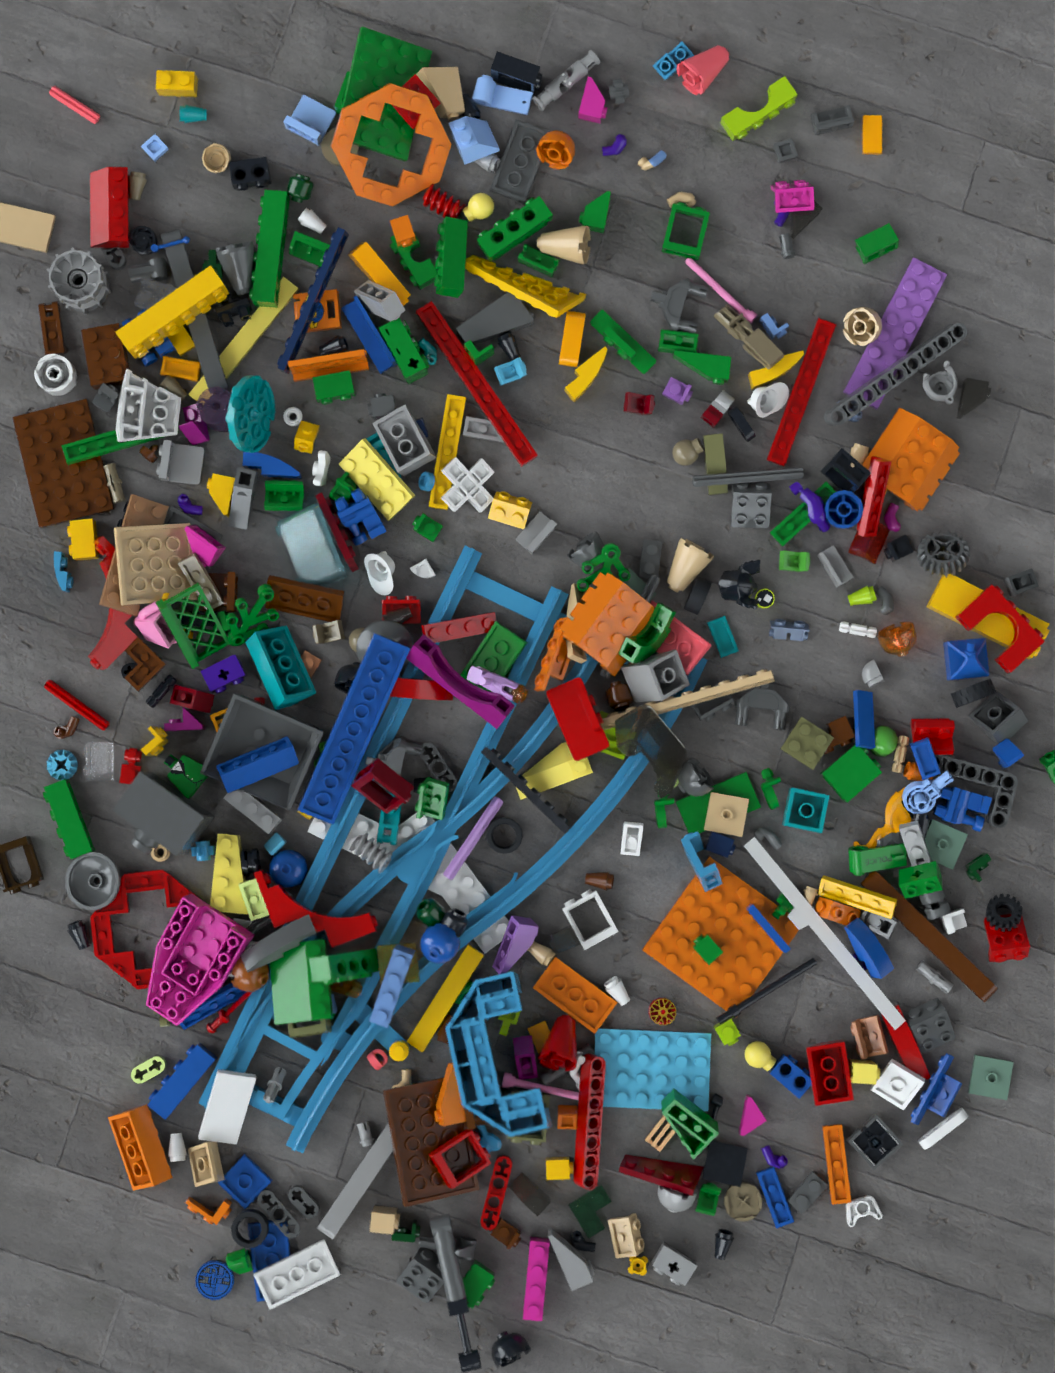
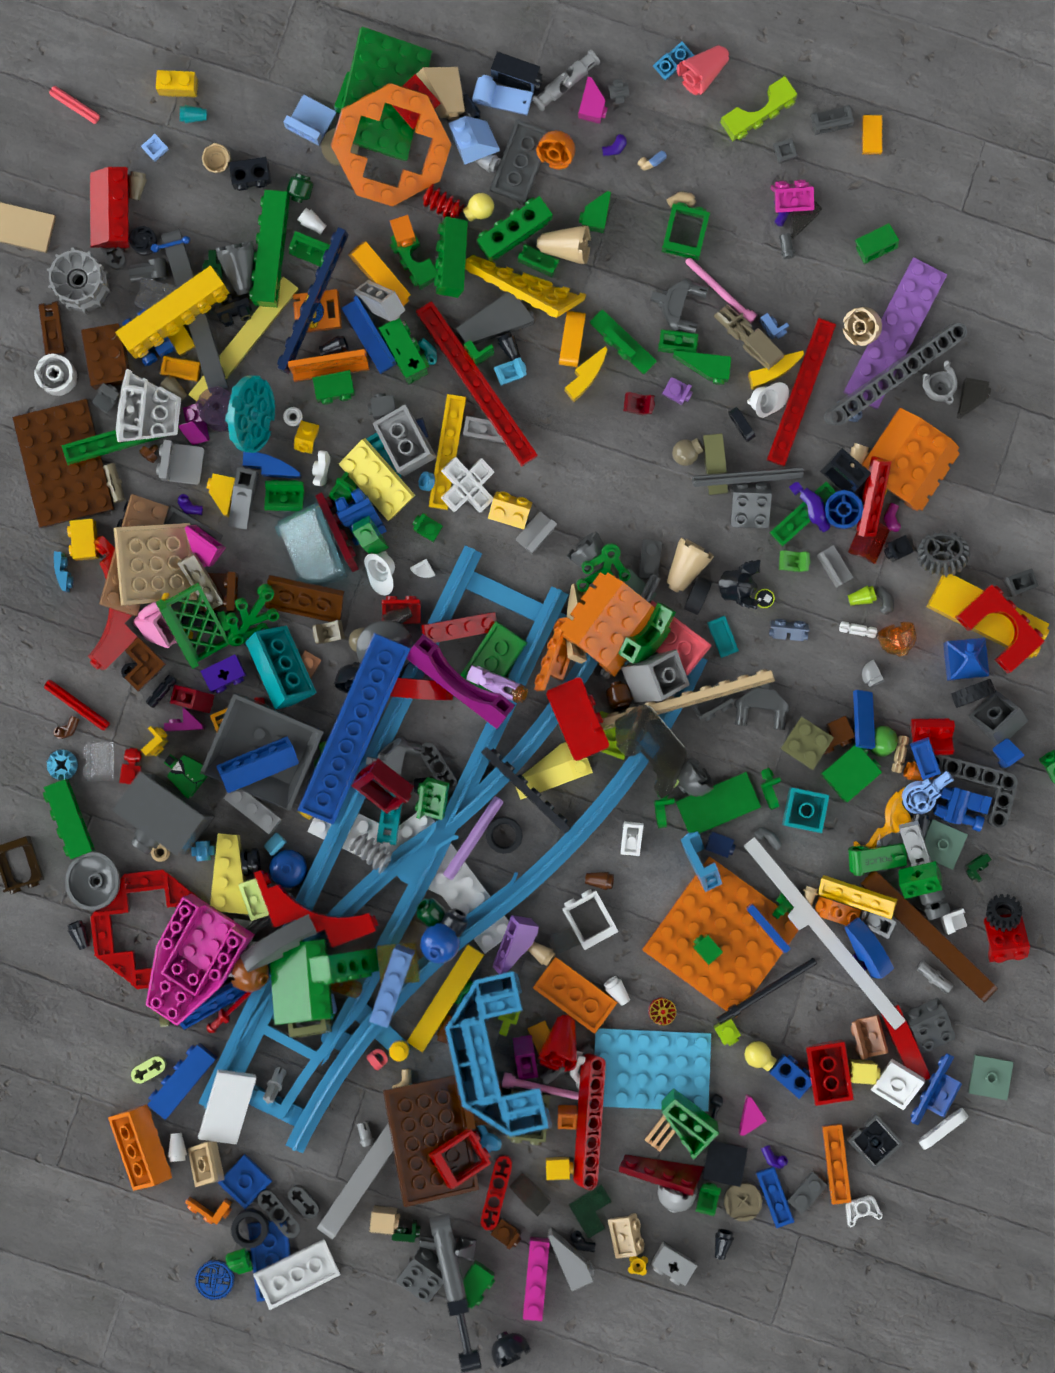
(369, 536): none -> green slope
(449, 1102): orange slope -> none
(717, 409): leg -> none
(726, 814): tan plate -> none

